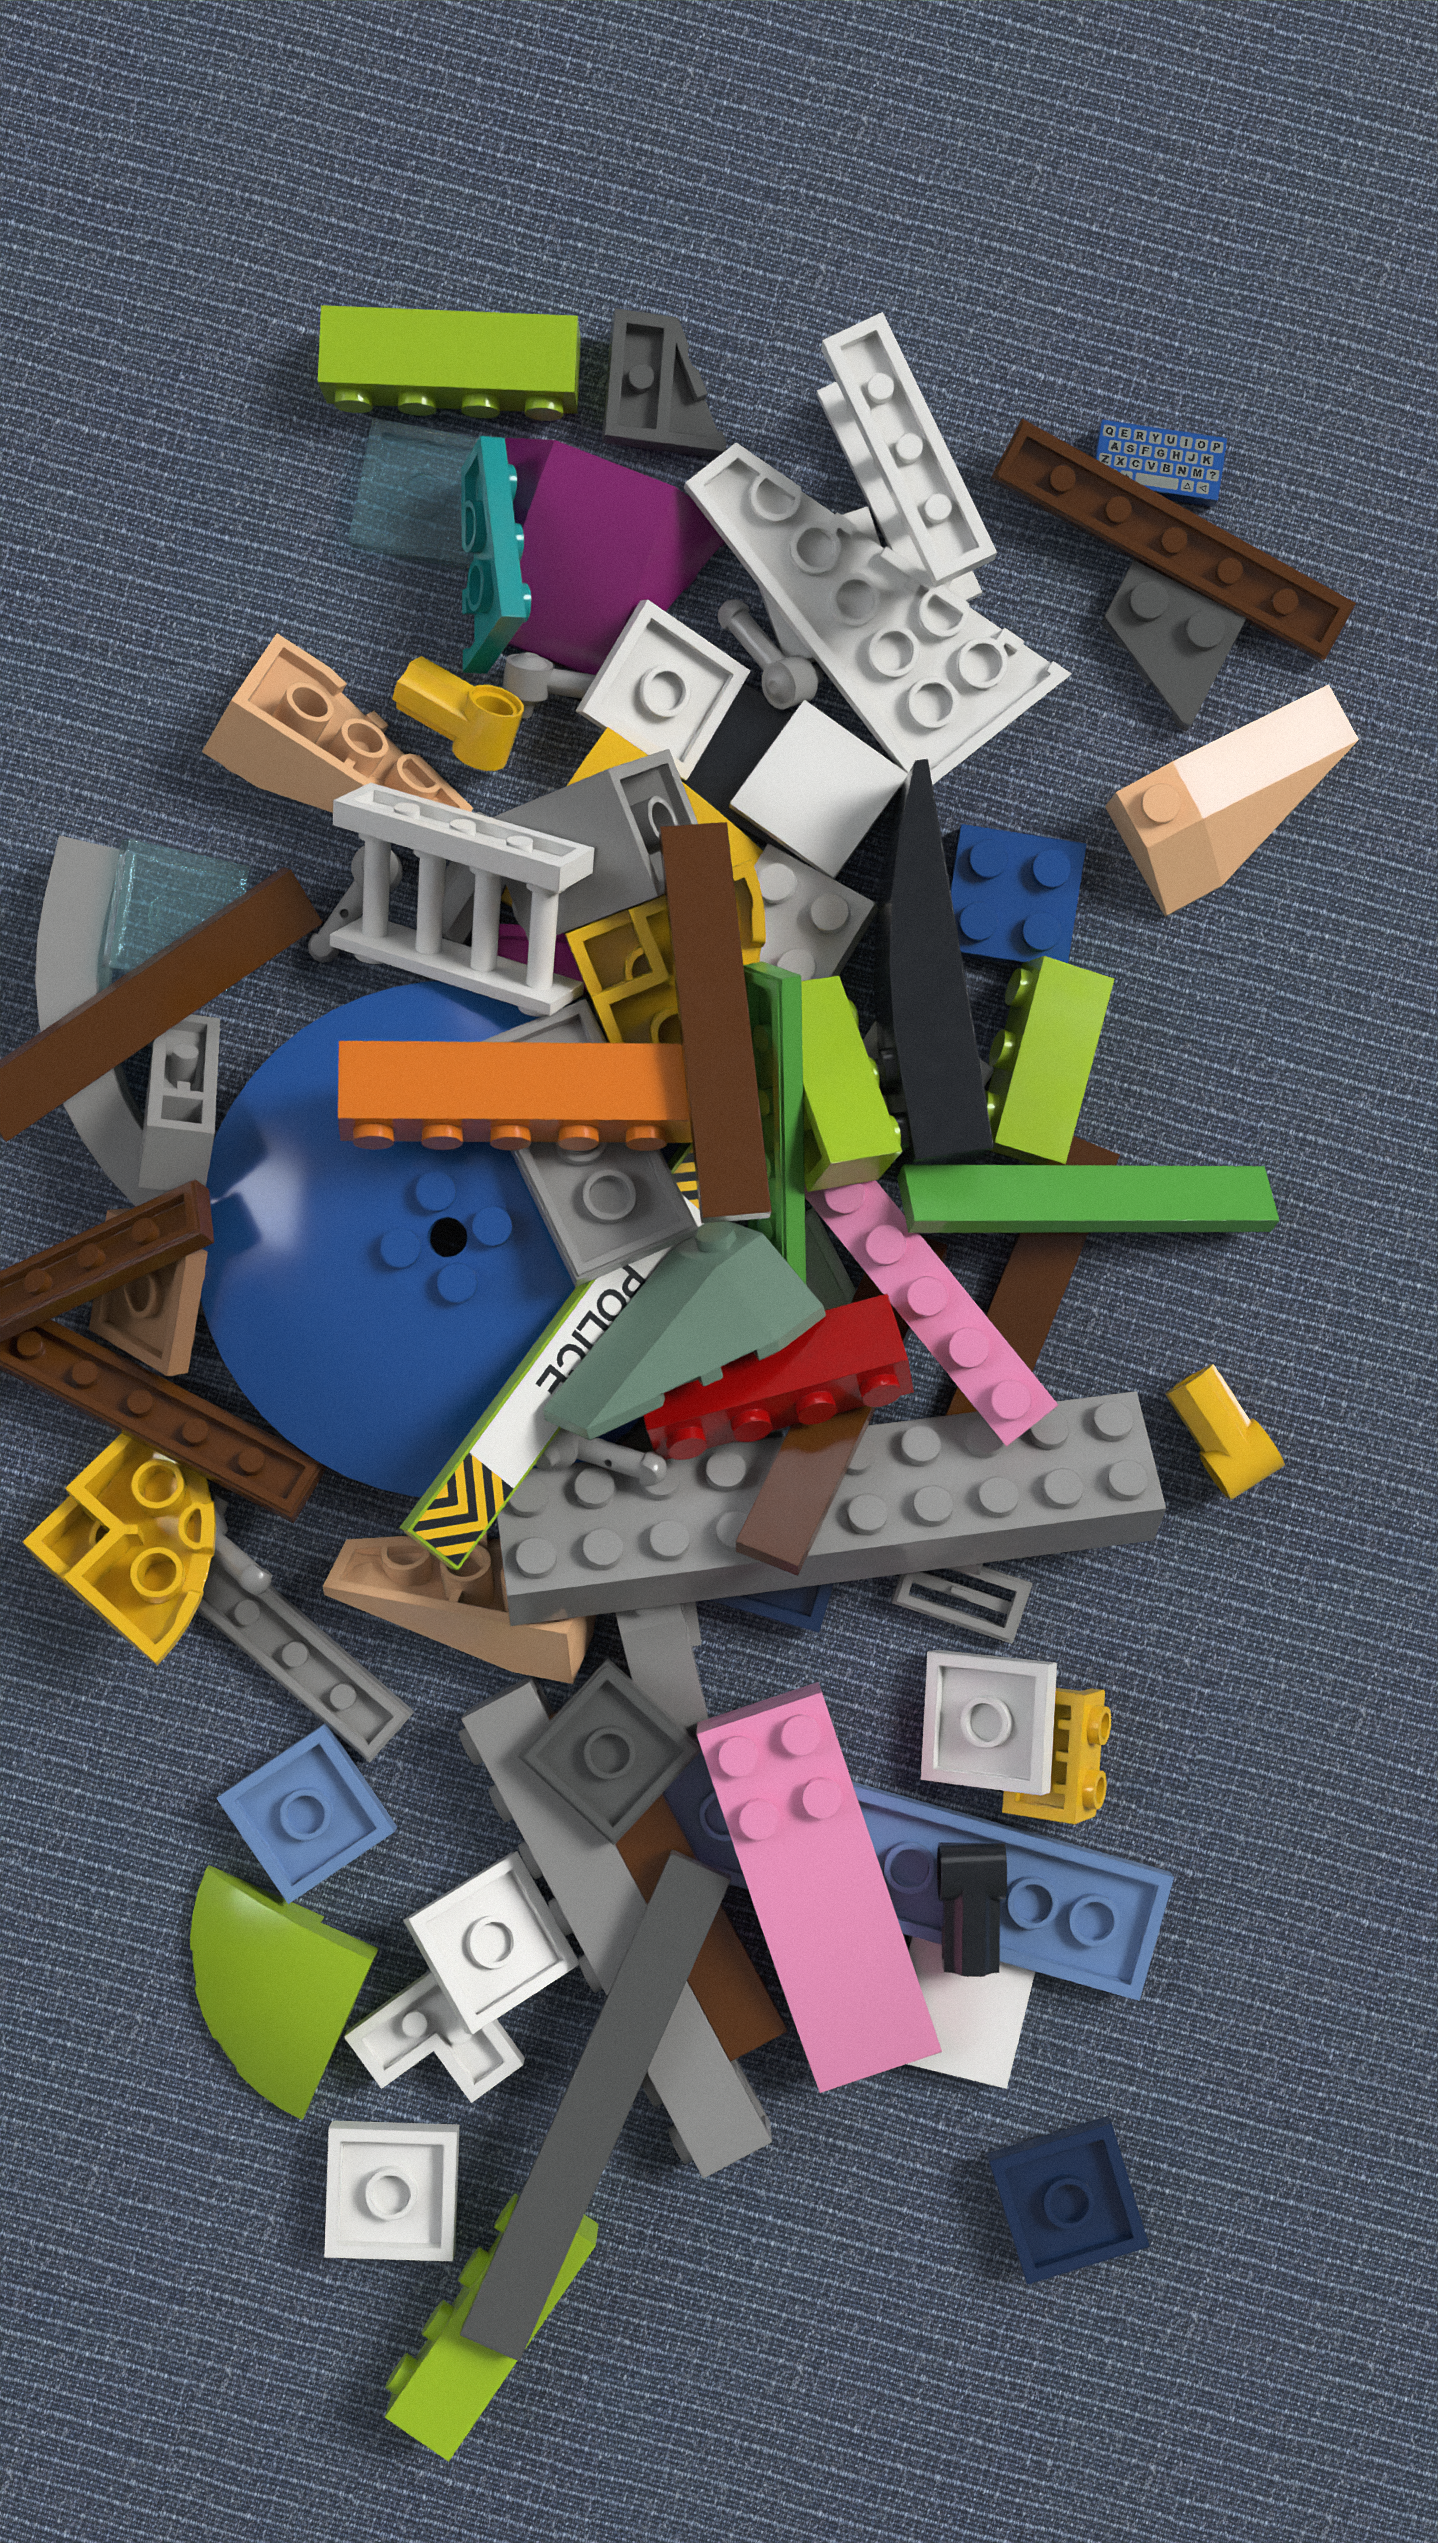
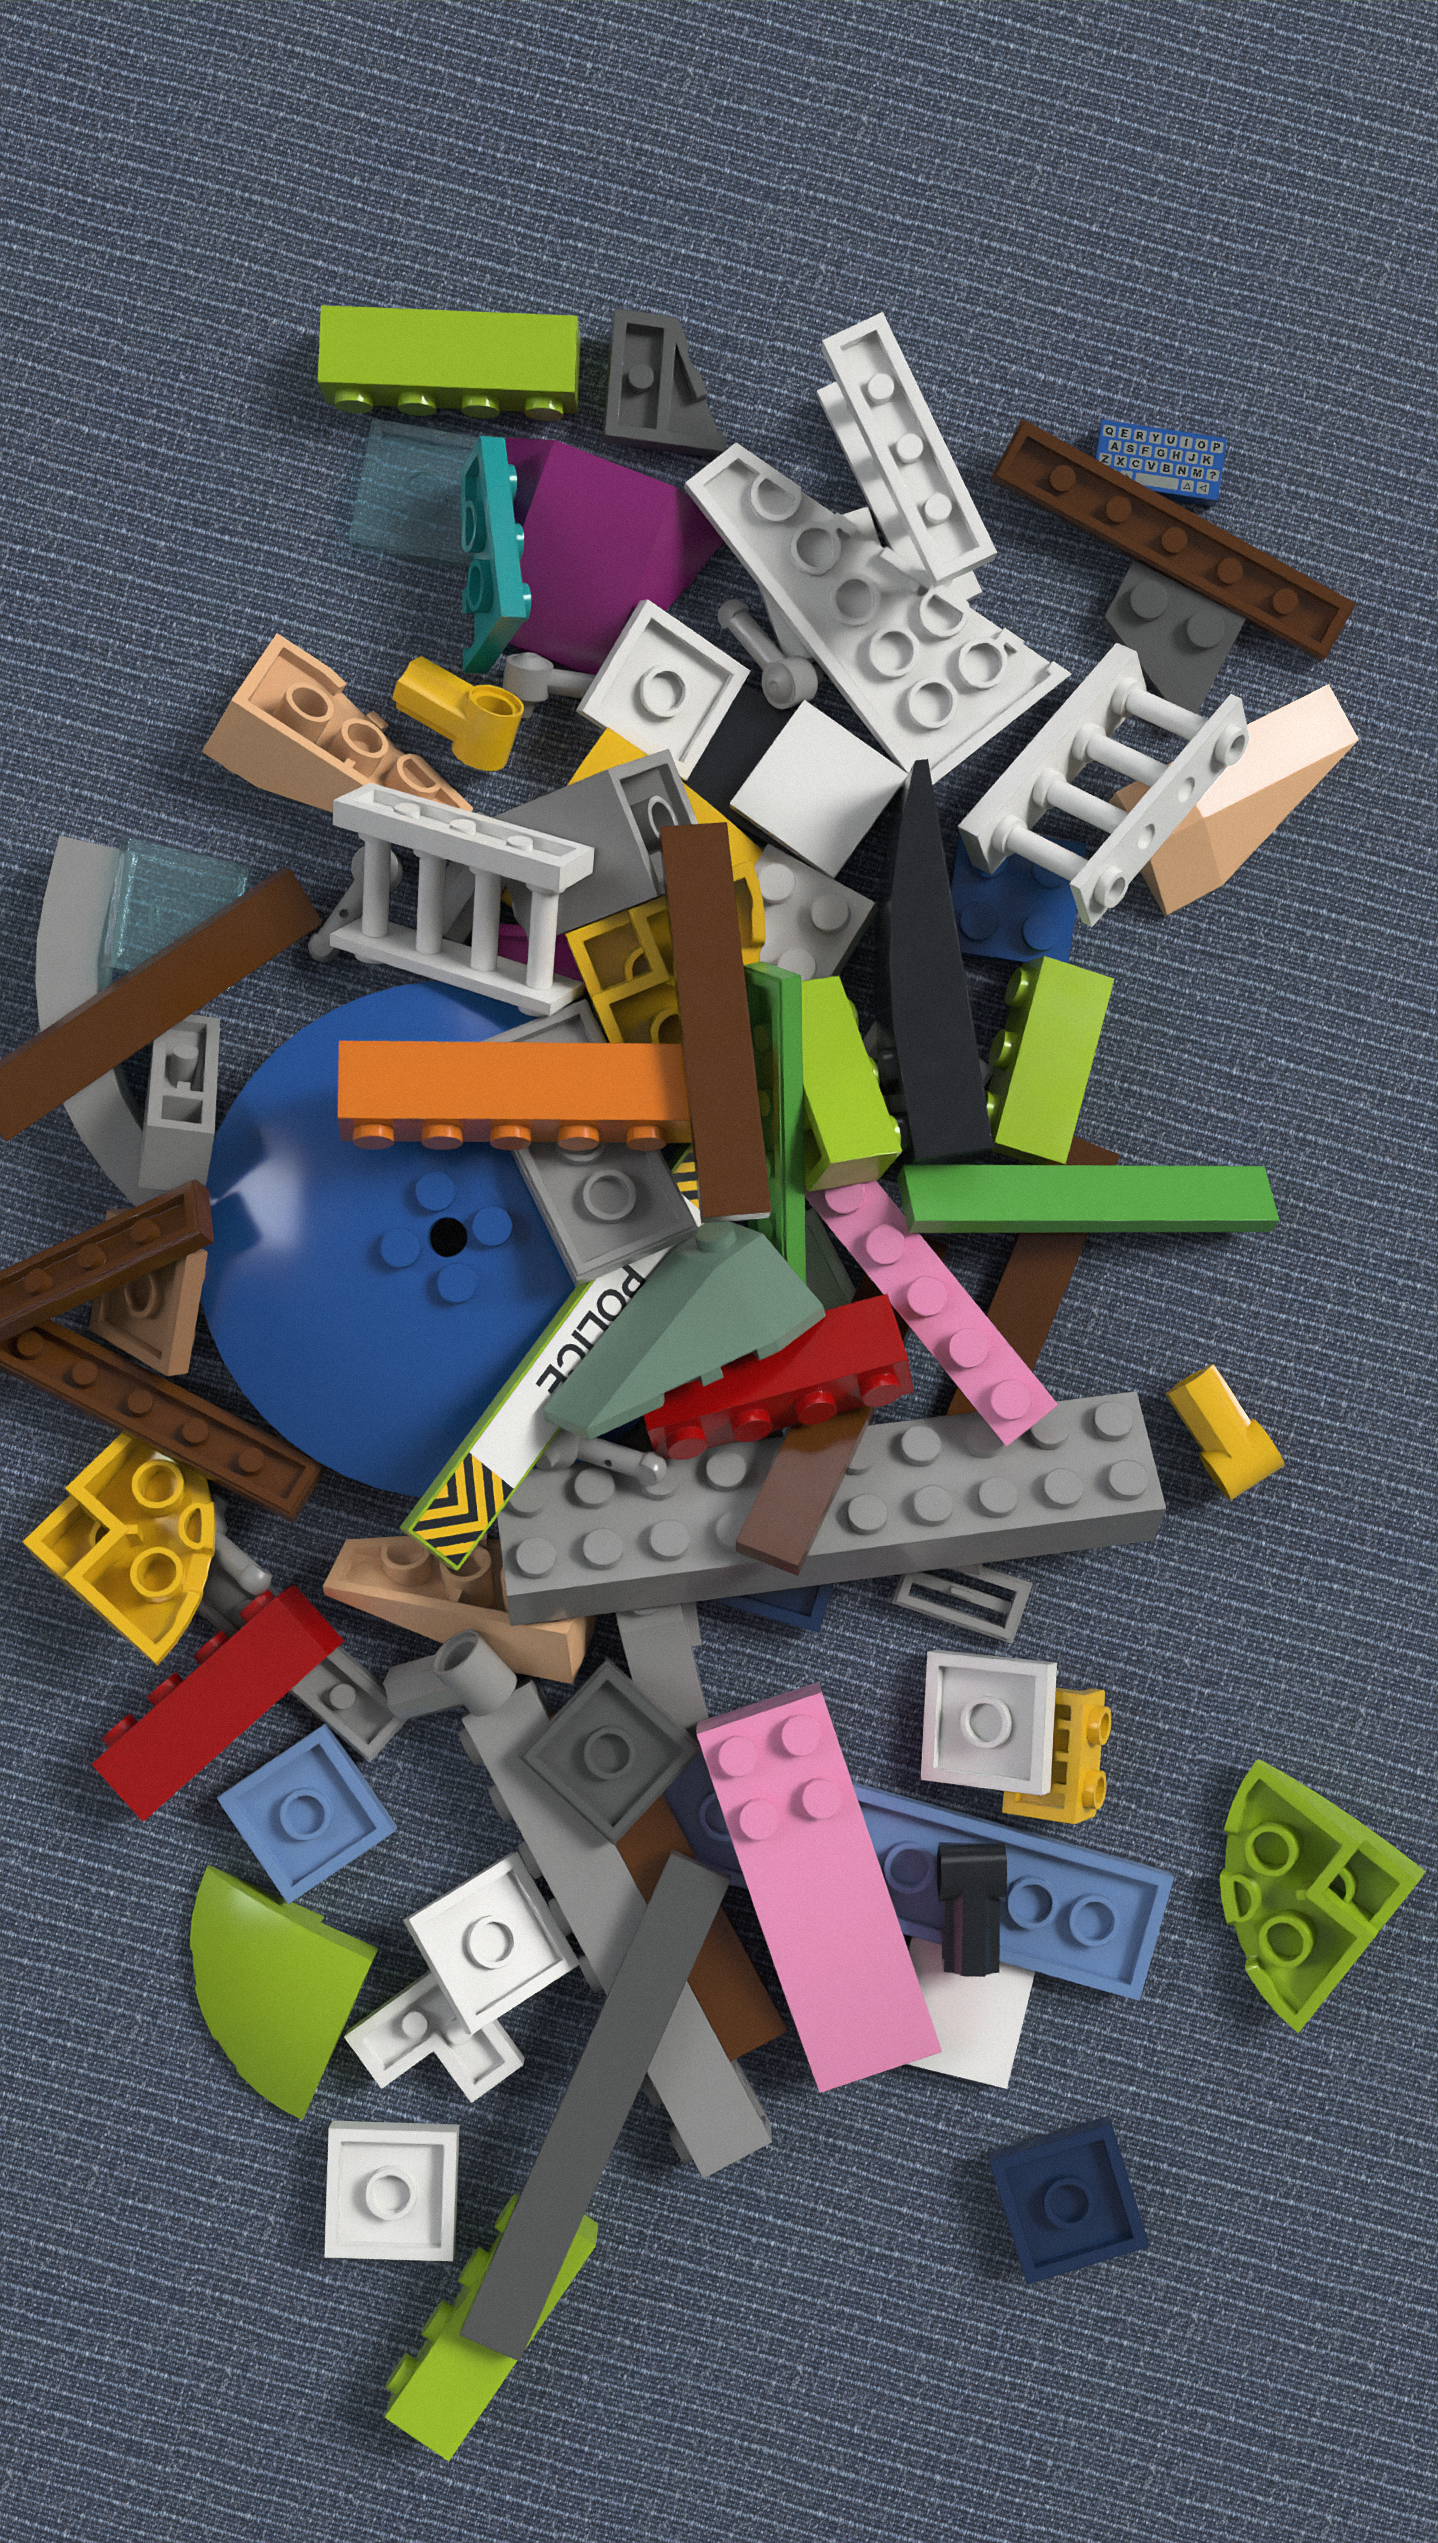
(217, 1701): none -> red brick
(458, 1675): none -> light grey piece
(1080, 735): none -> white fence
(1304, 1889): none -> lime brick

